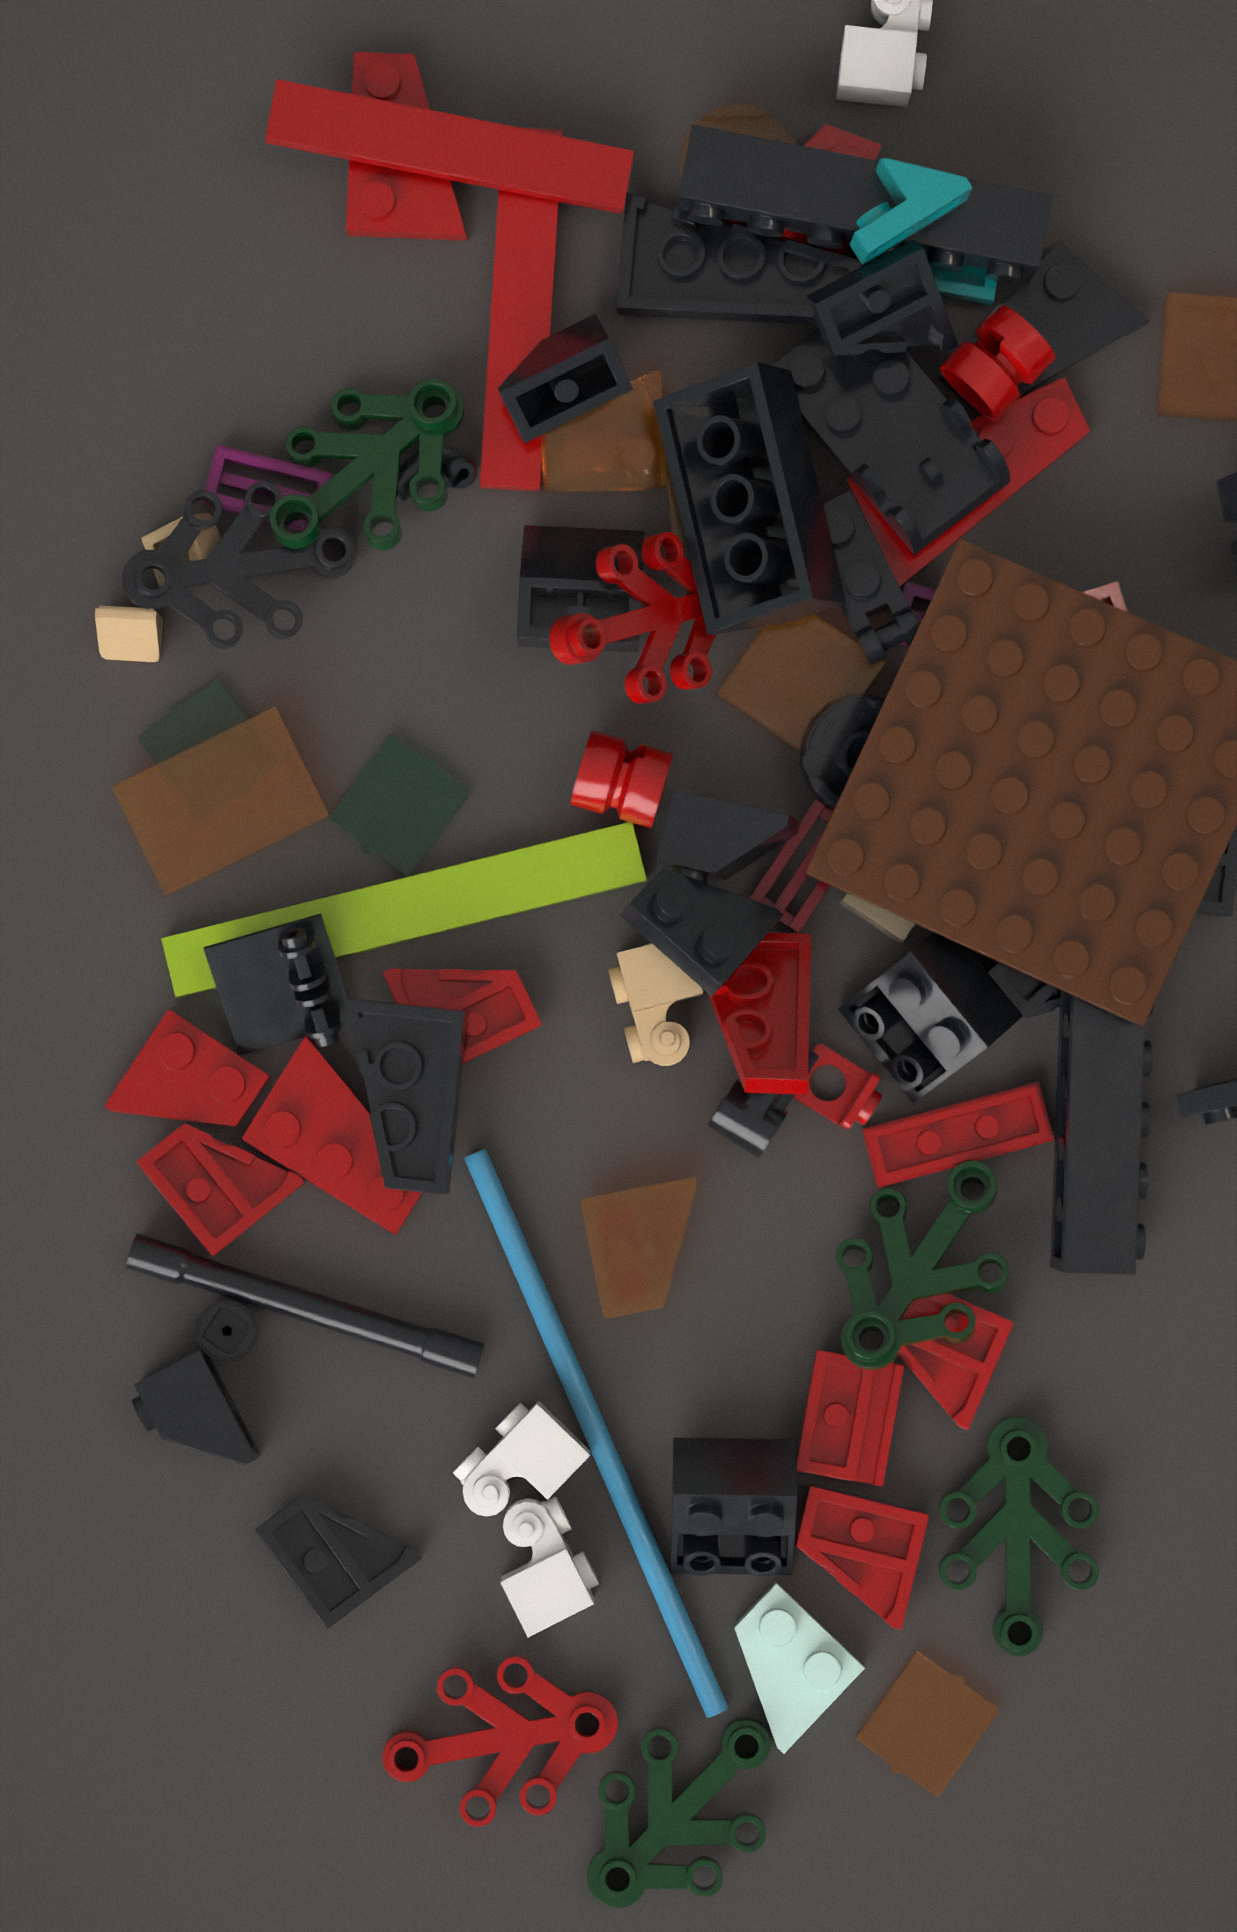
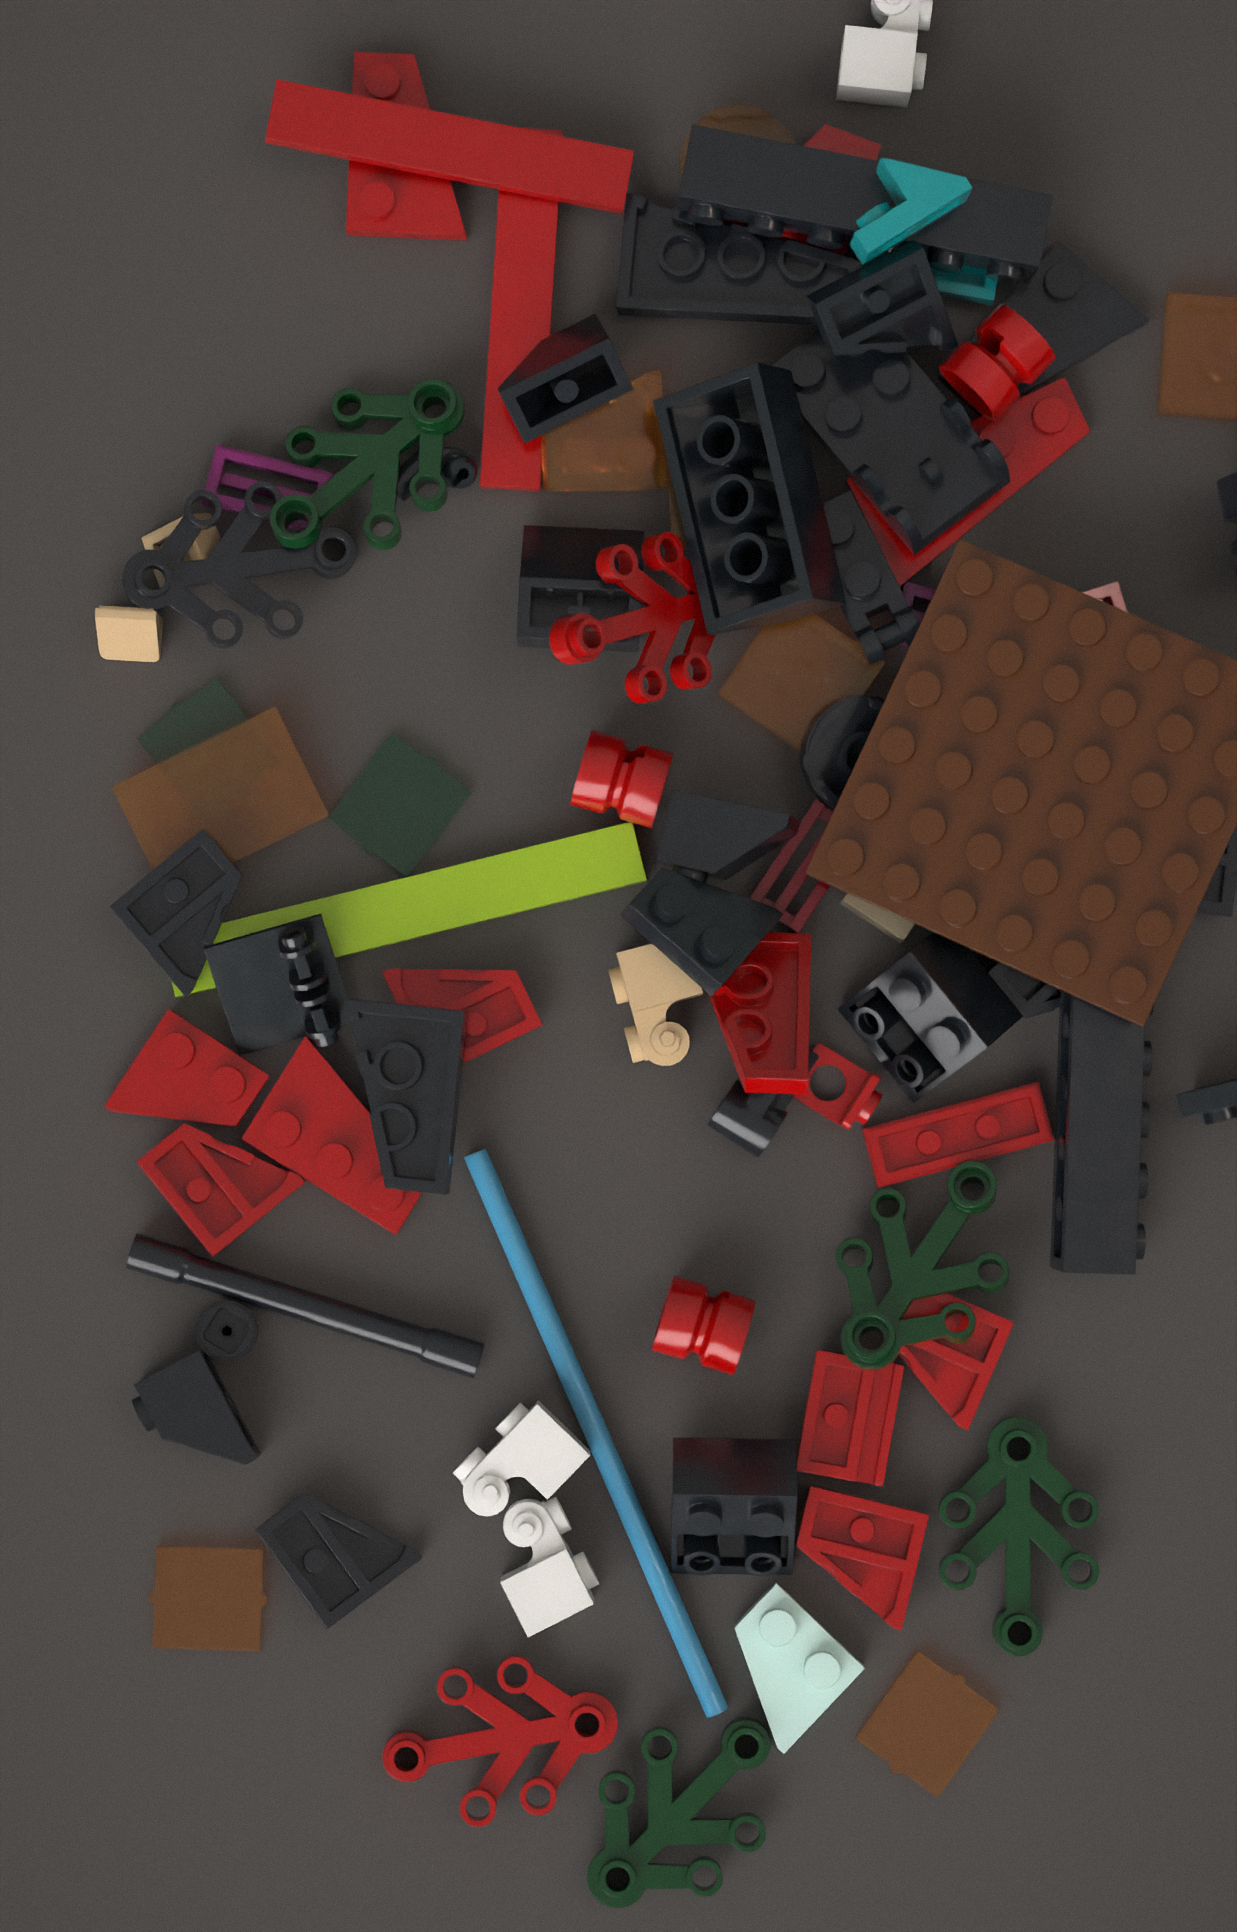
(181, 907): none -> black wing
(208, 1598): none -> clear orange piece
(636, 1243): clear orange wing -> none
(703, 1325): none -> red wheel

